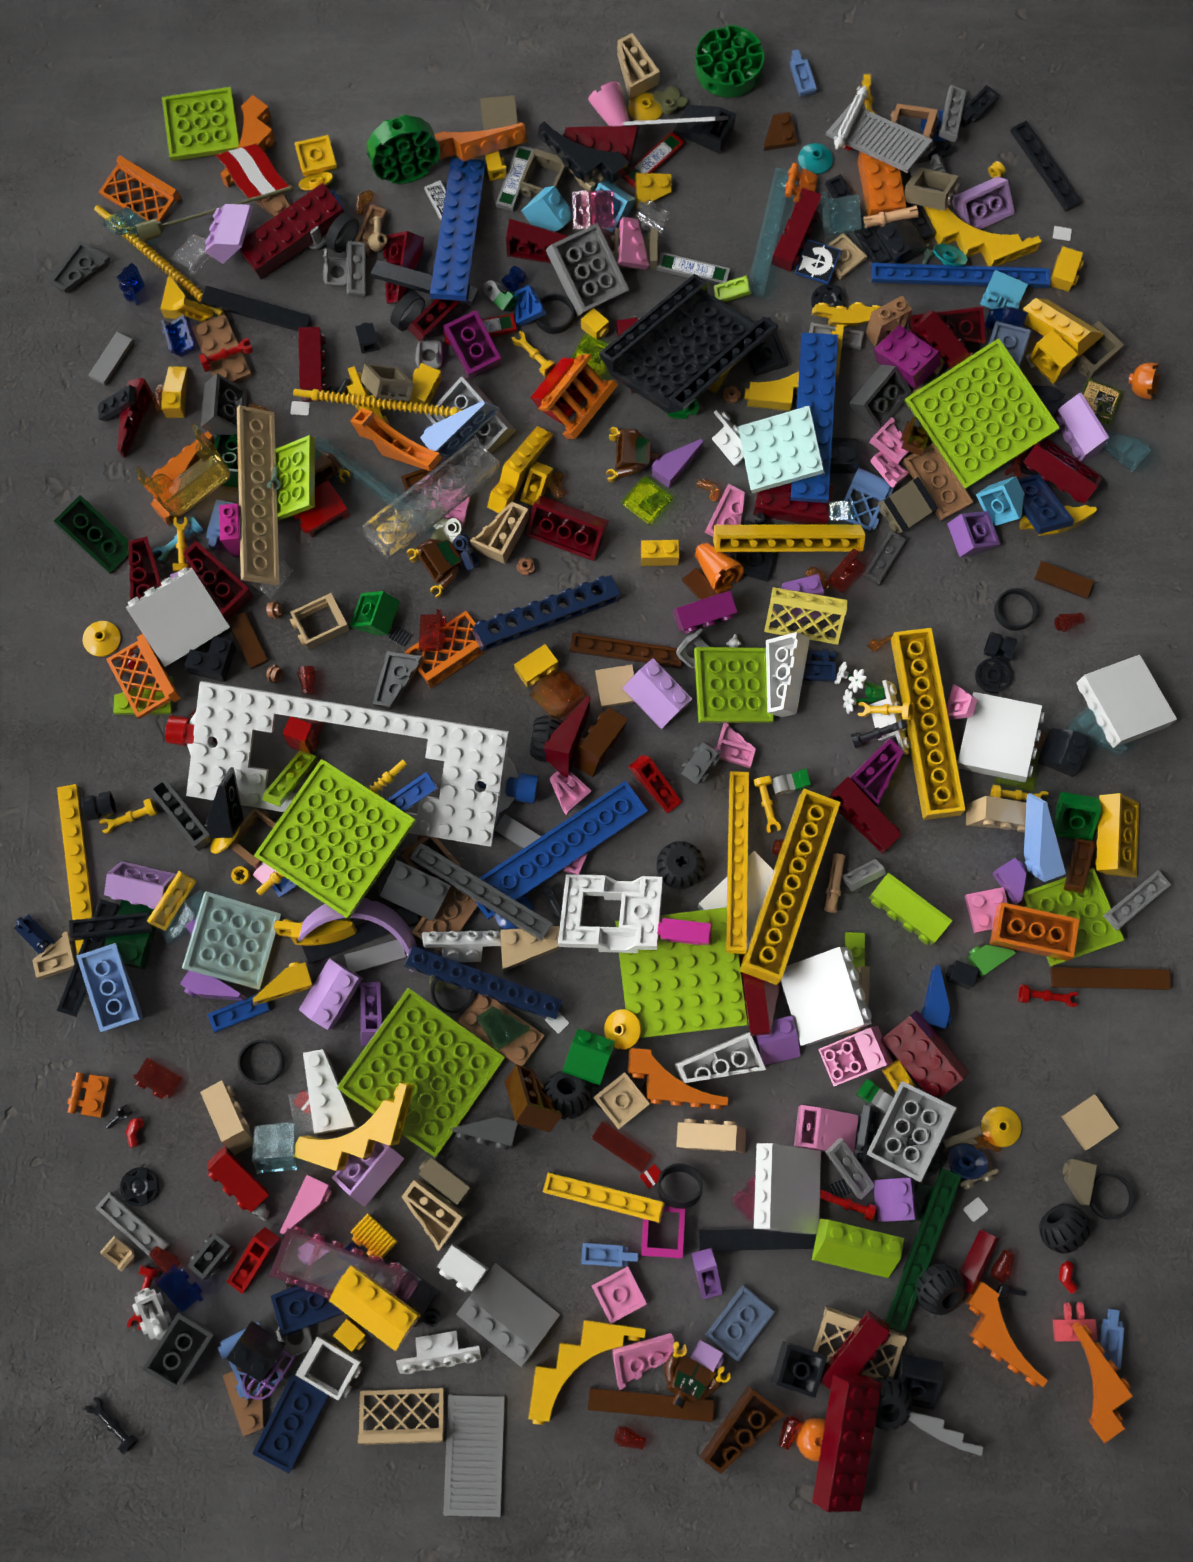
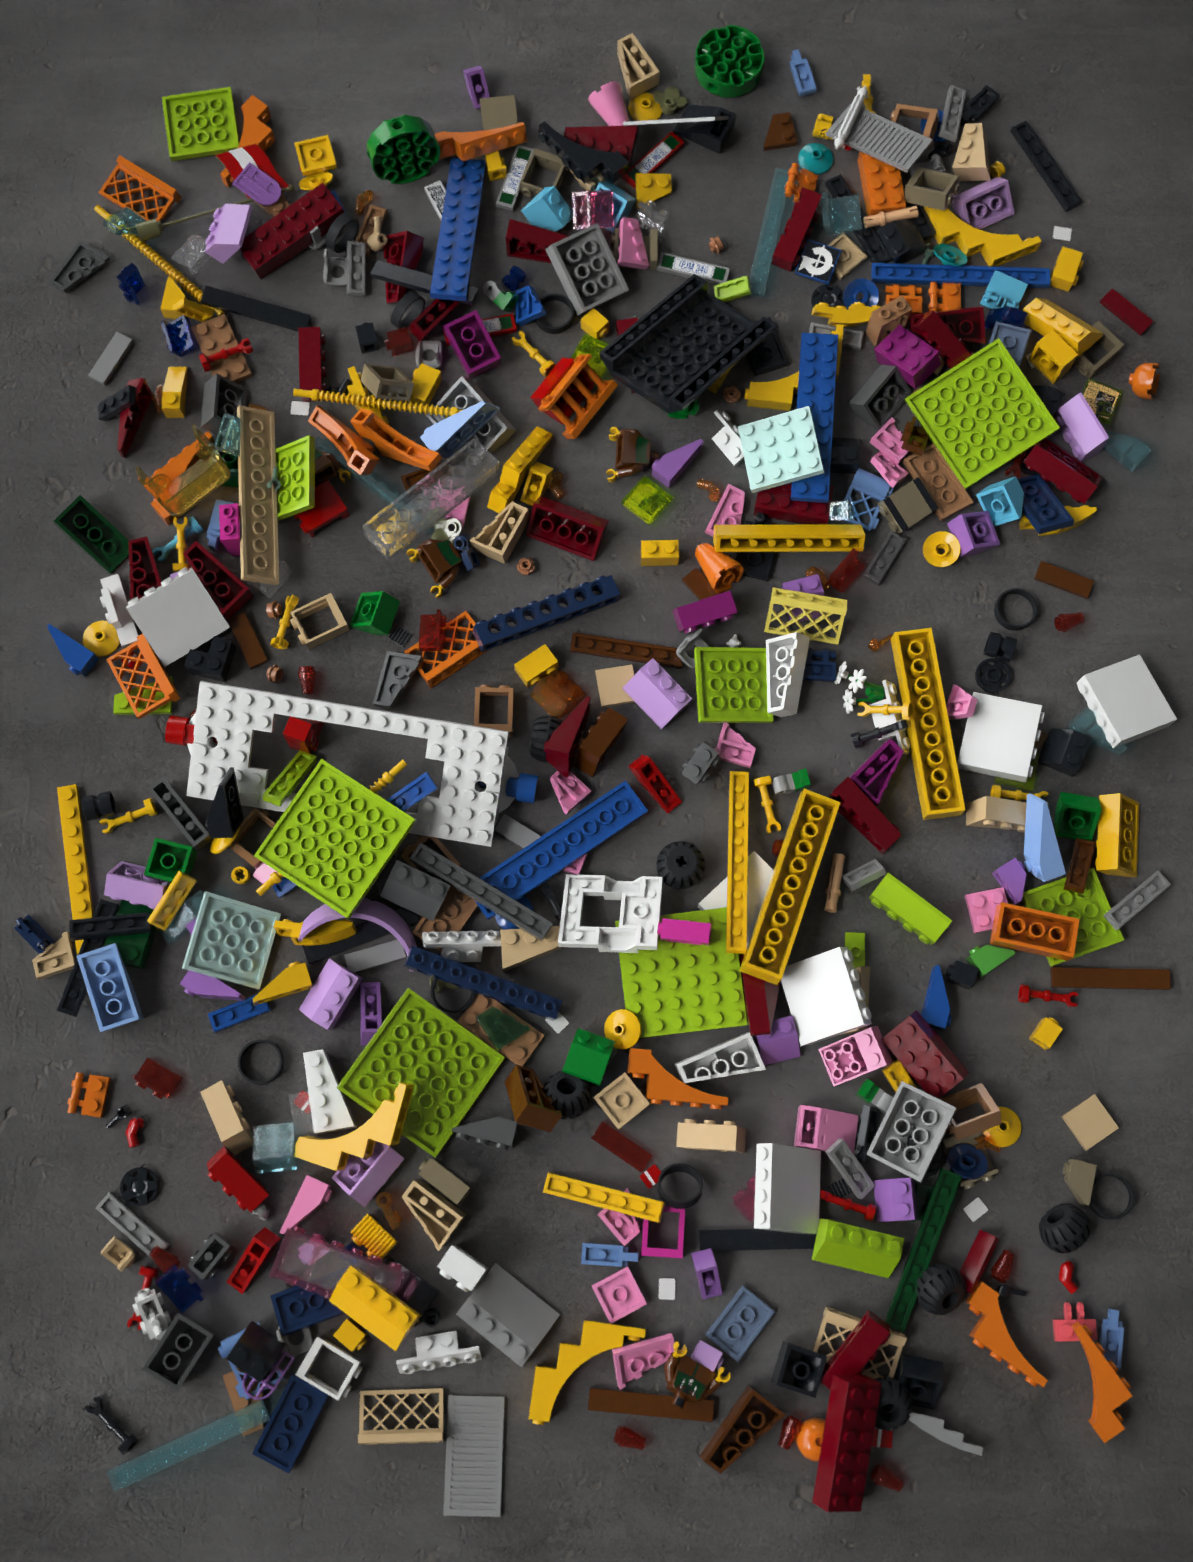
(75, 655): none -> blue slope
(115, 601): none -> white bracket
(168, 859): none -> green slope
(188, 1445): none -> clear light blue plate
(229, 435): none -> clear light blue wing
(258, 185): none -> medium lavender window
(279, 641): none -> yellow piece
(352, 446): none -> orange arch
(392, 1217): none -> clear orange plate
(399, 341): none -> clear red brick
(476, 84): none -> medium lavender slope
(487, 690): none -> medium nougat window
(621, 1225): none -> bright pink wing
(667, 1288): none -> white sticker
(715, 245): none -> nougat plate
(822, 125): none -> yellow piece
(863, 286): none -> blue dish
(882, 1438): none -> red sticker
(886, 1478): none -> clear red cone
(914, 301): none -> orange plate
(938, 541): none -> yellow dish
(949, 293): none -> orange plate
(972, 155): none -> tan wedge
(978, 1124): none -> medium nougat window
(1046, 1033): none -> yellow brick
(1126, 312): none -> dark red tile

